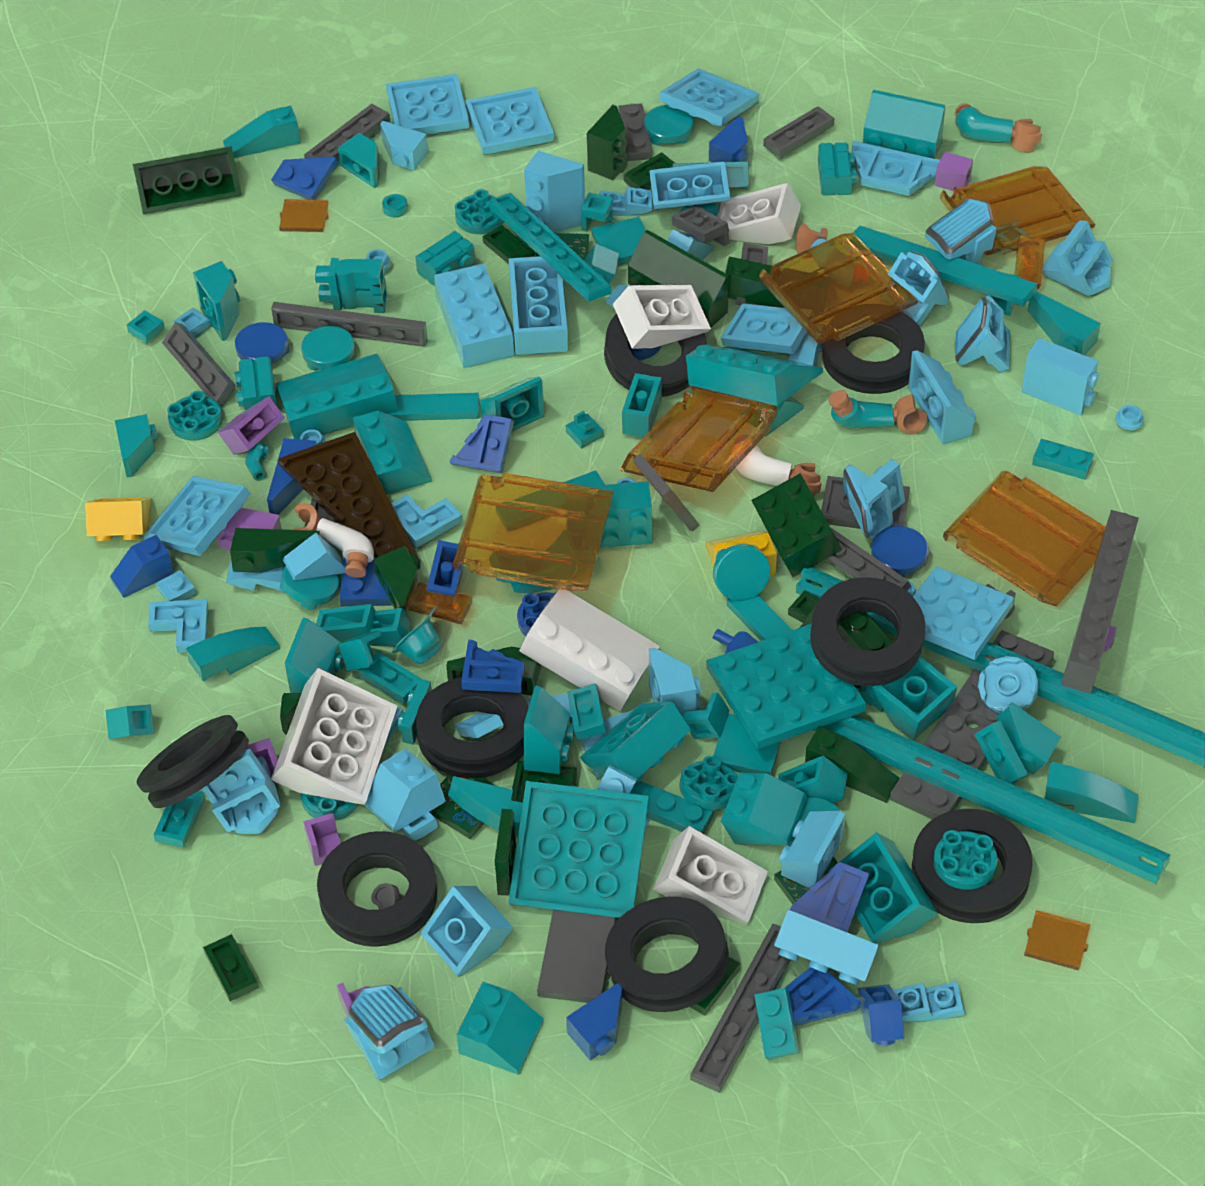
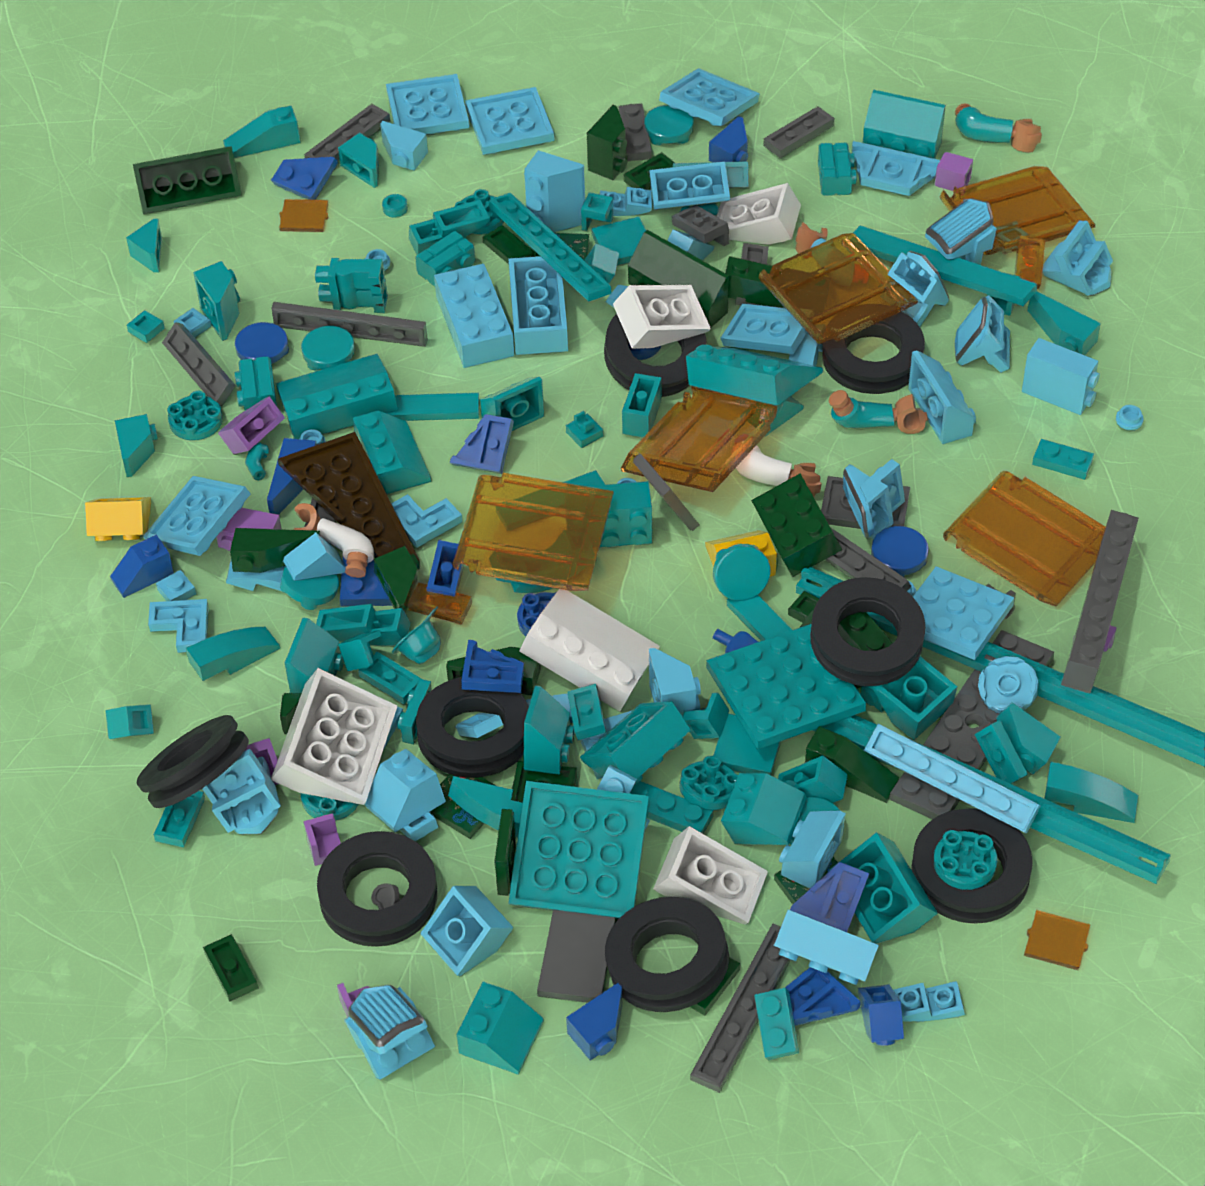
(145, 245): none -> teal slope
(461, 218): none -> teal slope
(952, 778): none -> medium azure tile

